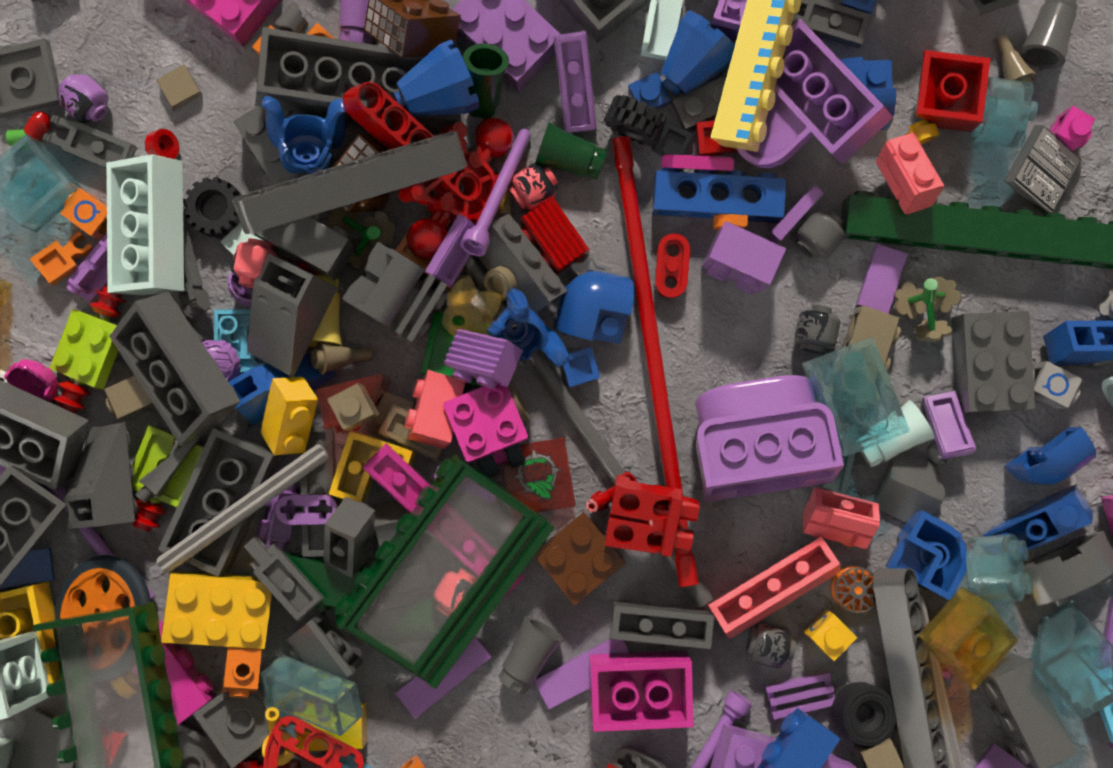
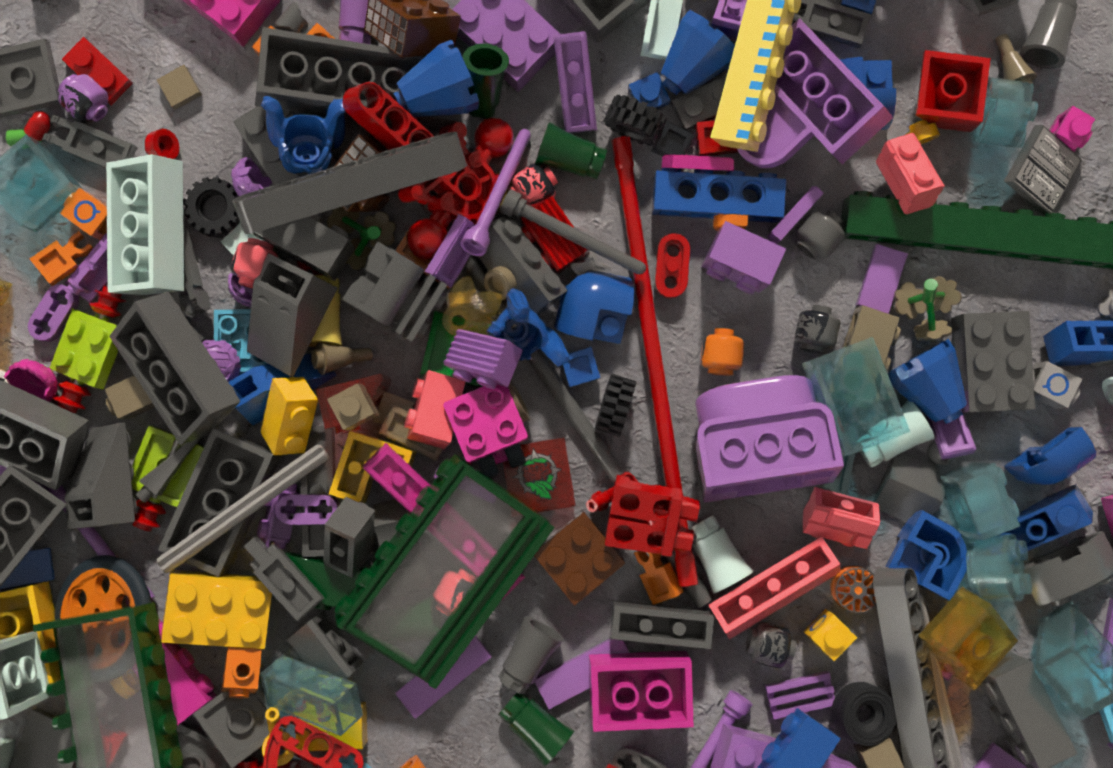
(51, 311): none -> medium lavender beam
(88, 60): none -> red plate
(247, 177): none -> medium lavender hair
(516, 206): none -> dark grey piece
(535, 727): none -> dark green plant
(615, 405): none -> black tyre
(658, 579): none -> orange plate
(718, 555): none -> light aqua plant
(722, 352): none -> orange head
(932, 382): none -> blue cone
(980, 500): none -> clear light blue brick

